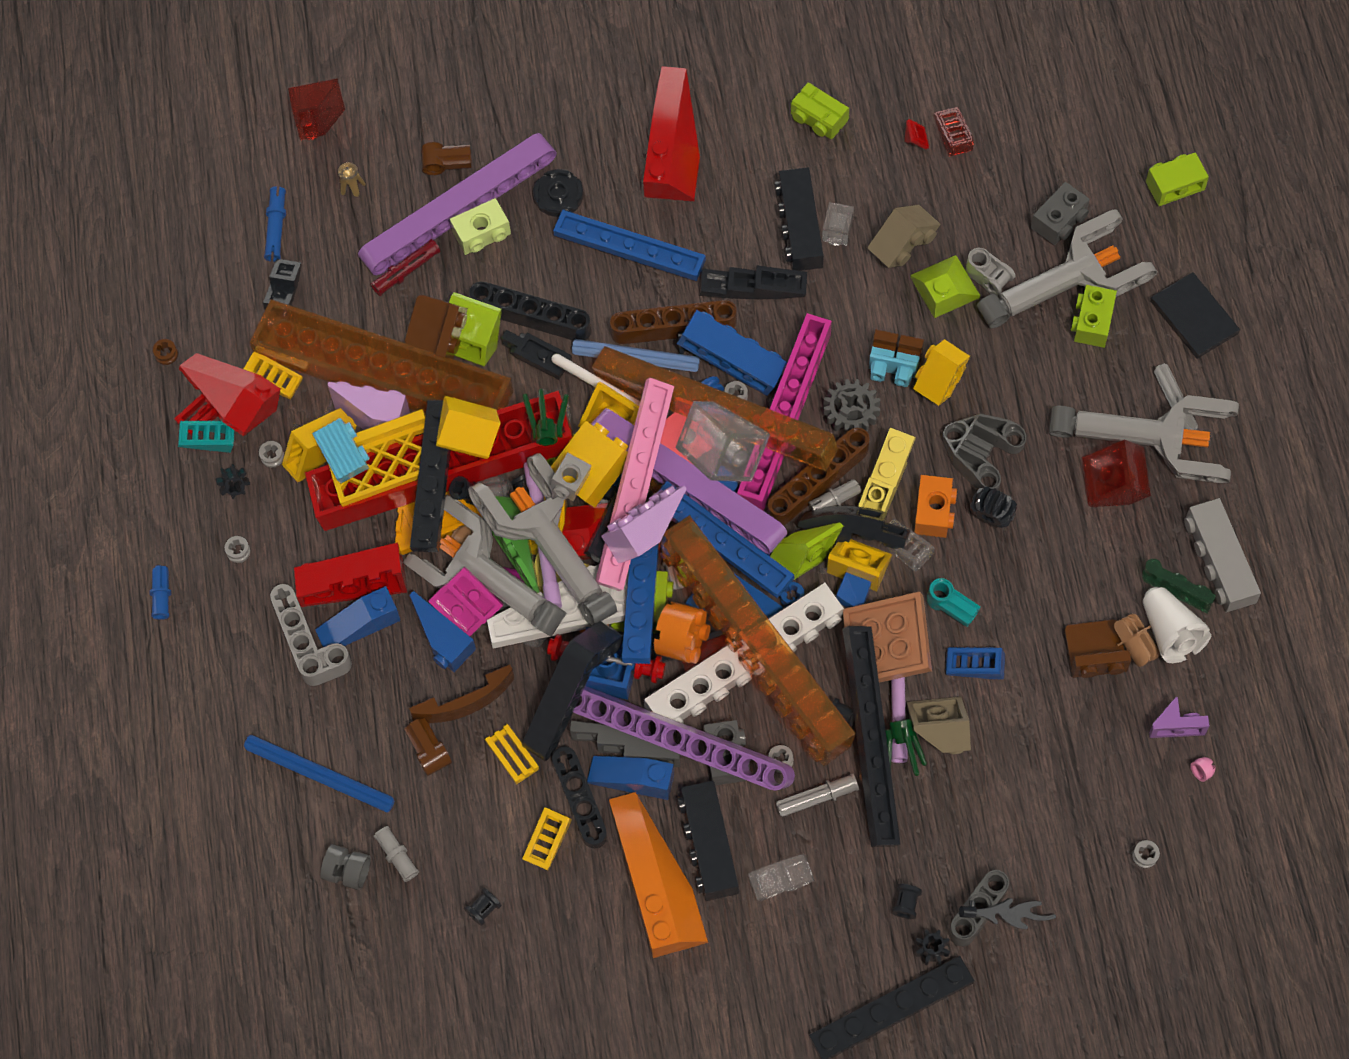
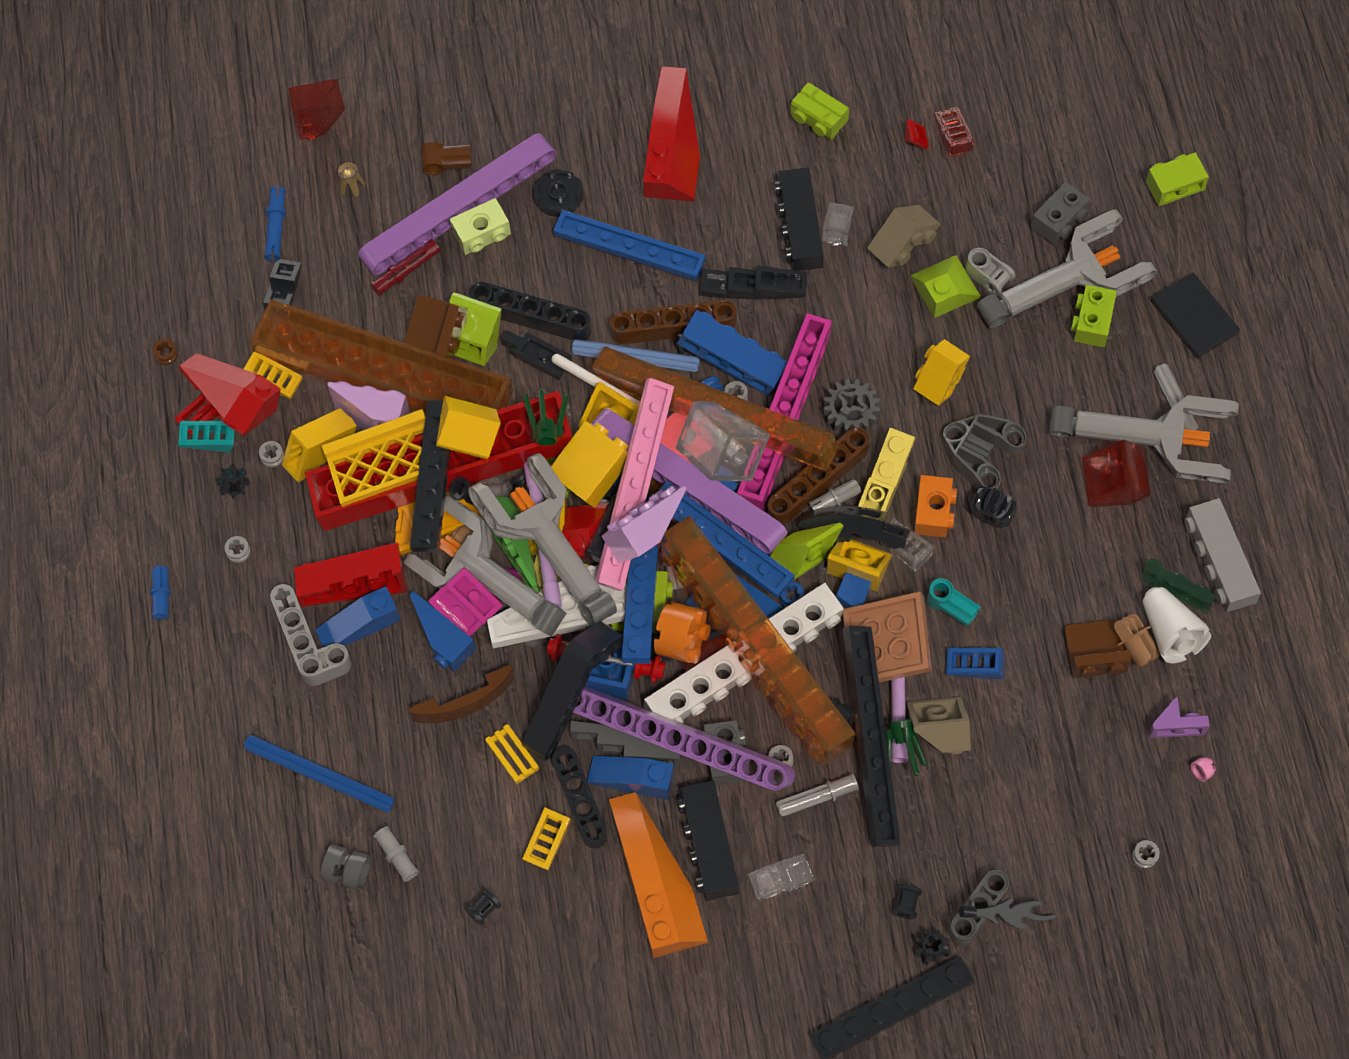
(341, 450): medium azure brick -> none
(429, 751): reddish brown piece -> none
(572, 467): light grey brick -> none
(906, 360): medium azure hips -> none

